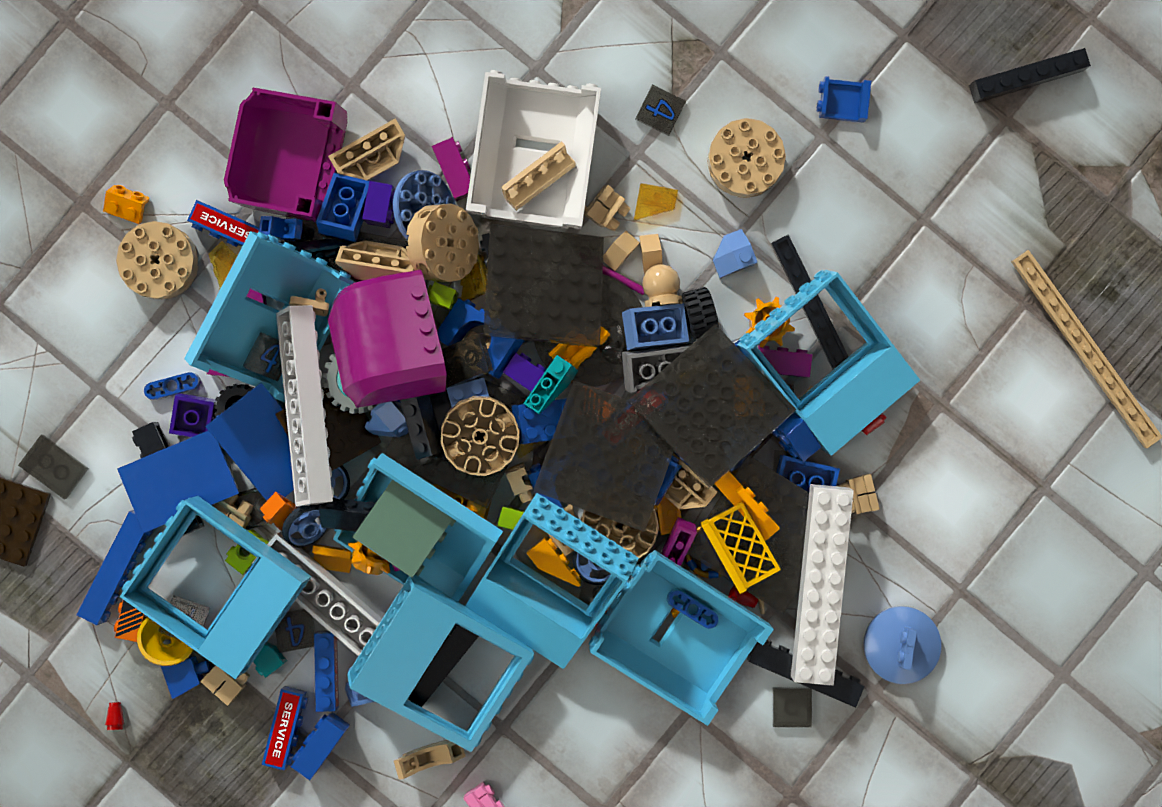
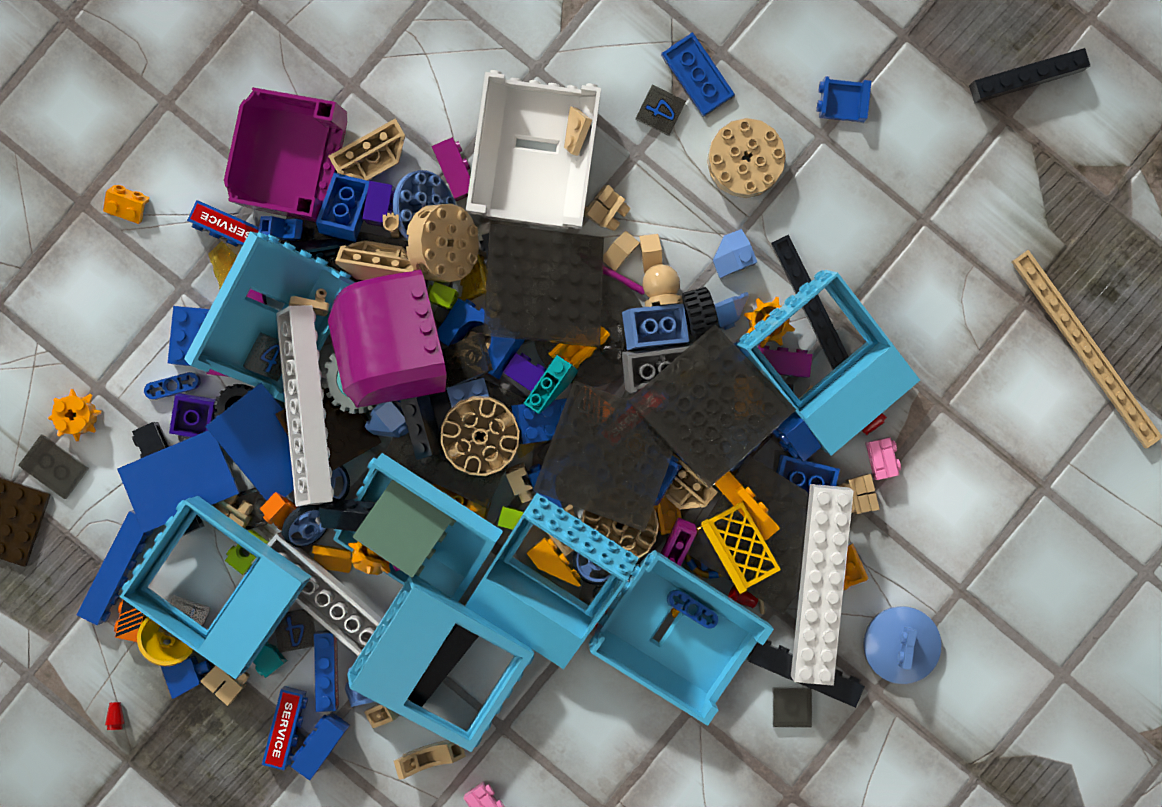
(63, 415): none -> light orange brick
(138, 261): tan brick -> none
(184, 328): none -> blue brick
(380, 715): none -> tan slope
(391, 224): none -> tan piece
(537, 177): tan fence -> none
(576, 131): none -> tan wing
(654, 200): clear yellow wing -> none
(697, 74): none -> blue tile
(730, 310): none -> medium blue slope
(854, 569): none -> light orange bracket
(883, 458): none -> bright pink brick

